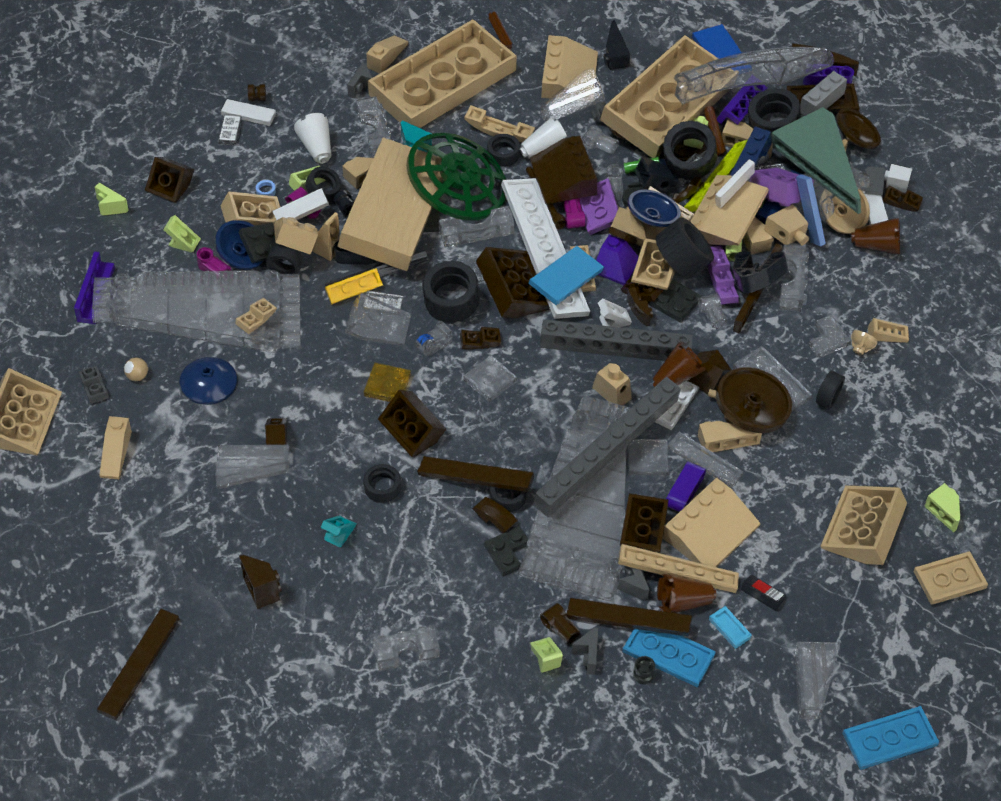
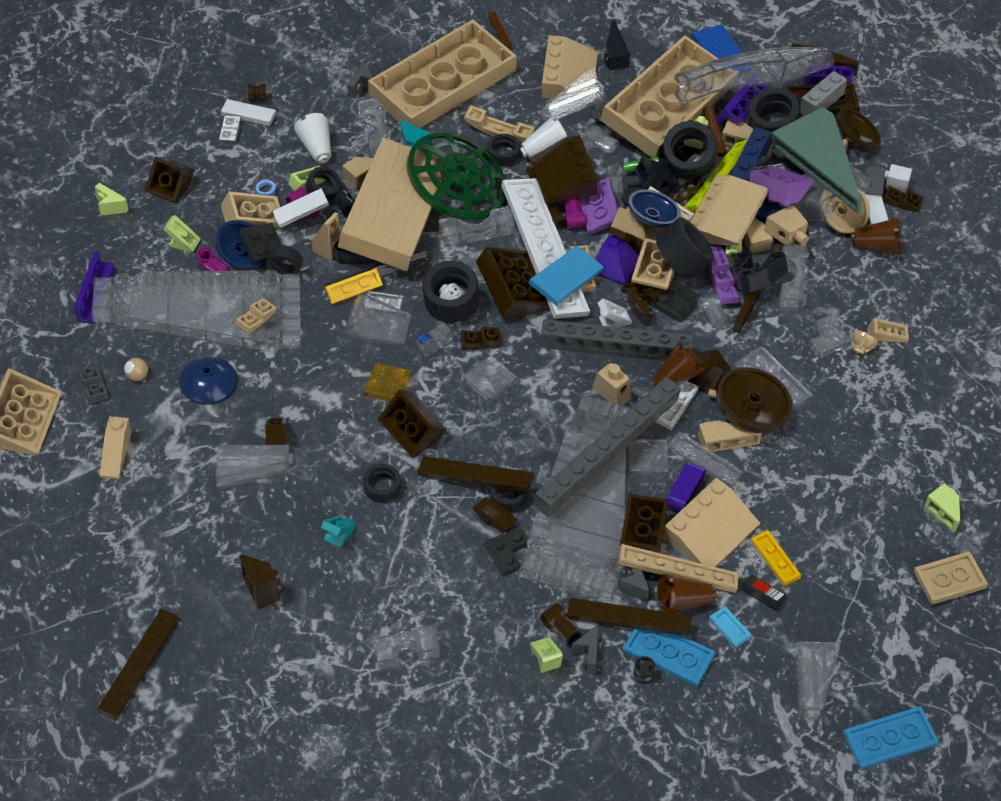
(295, 234): tan slope -> none
(384, 53): tan slope -> none
(451, 291): none -> white head
(735, 183): white tile -> none
(775, 558): none -> yellow tile
(810, 209): medium blue tile -> none
(830, 389): black tyre -> none
(865, 523): tan slope -> none

